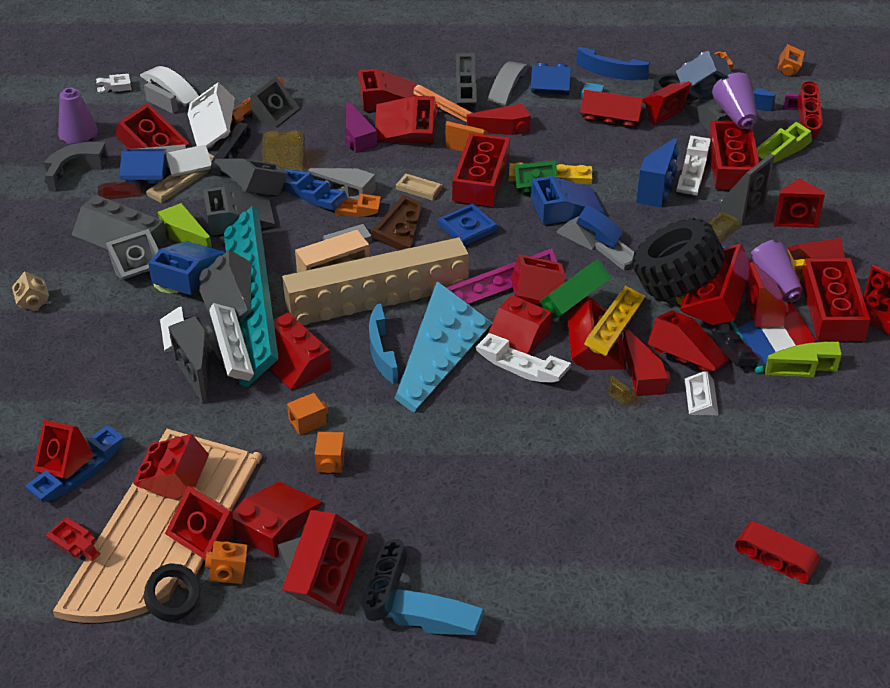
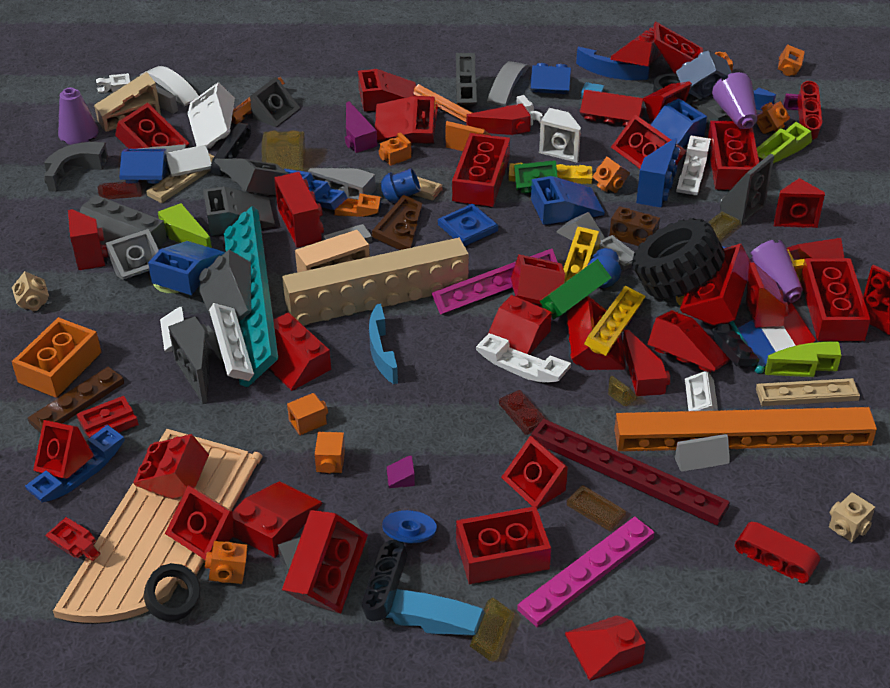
(56, 357): none -> orange brick
(78, 398): none -> reddish brown plate
(86, 241): none -> red slope
(114, 413): none -> red plate
(127, 100): none -> tan wedge
(299, 209): none -> red brick
(395, 149): none -> orange brick
(400, 184): none -> blue piece
(401, 473): none -> magenta slope
(409, 526): none -> blue dish
(442, 341): medium azure wing -> none
(492, 630): none -> clear yellow tile
(503, 545): none -> red brick
(521, 411): none -> clear red plate
(535, 115): none -> white plate
(536, 474): none -> red slope
(560, 135): none -> white slope
(581, 252): none -> yellow slope
(585, 571): none -> dark pink plate
(596, 508): none -> clear orange tile
(605, 228): blue slope -> none
(607, 646): none -> red slope
(610, 175): none -> orange brick
(610, 262): none -> blue piece
(631, 472): none -> dark red plate
(633, 226): none -> reddish brown brick
(639, 51): none -> red slope
(640, 140): none -> red slope
(675, 47): none -> red slope
(680, 122): none -> blue slope
(702, 452): none -> light grey slope
(747, 428): none -> orange brick
(772, 117): none -> orange brick
(807, 392): none -> tan tile
(851, 517): none -> tan brick

